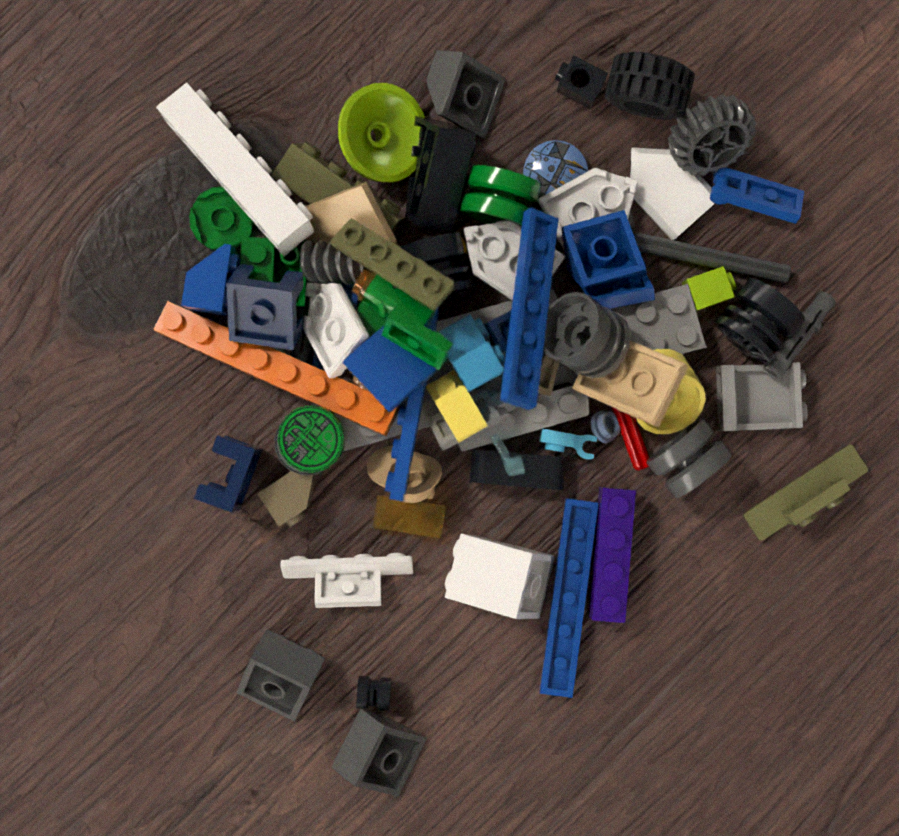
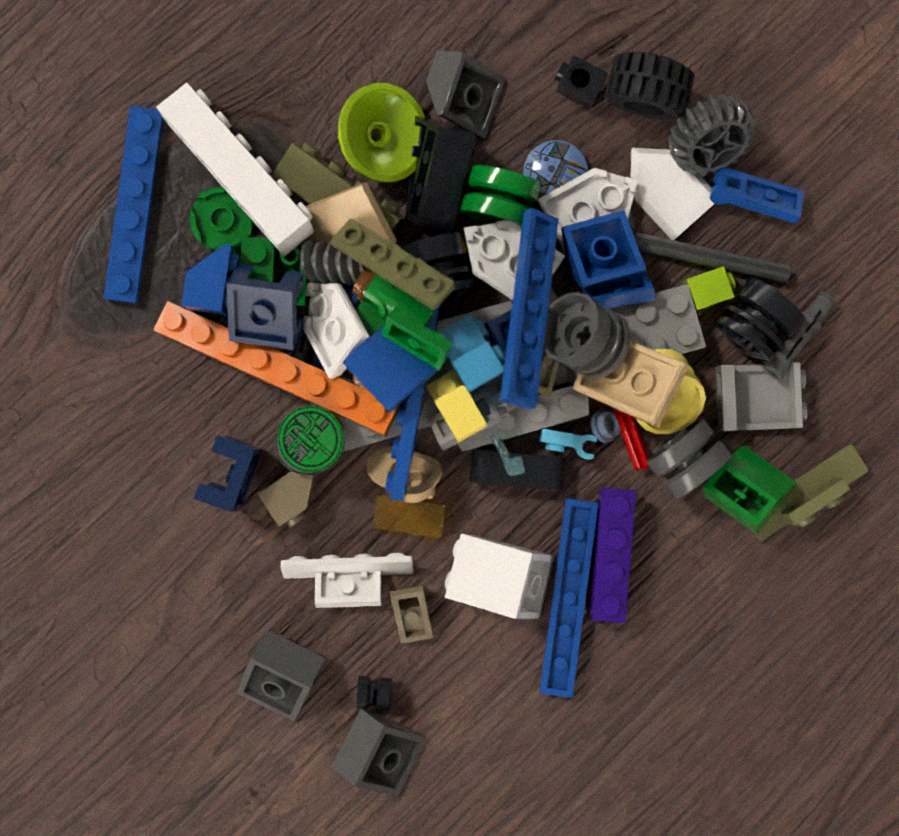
(134, 205): none -> blue plate
(411, 614): none -> dark tan slope
(748, 489): none -> green slope

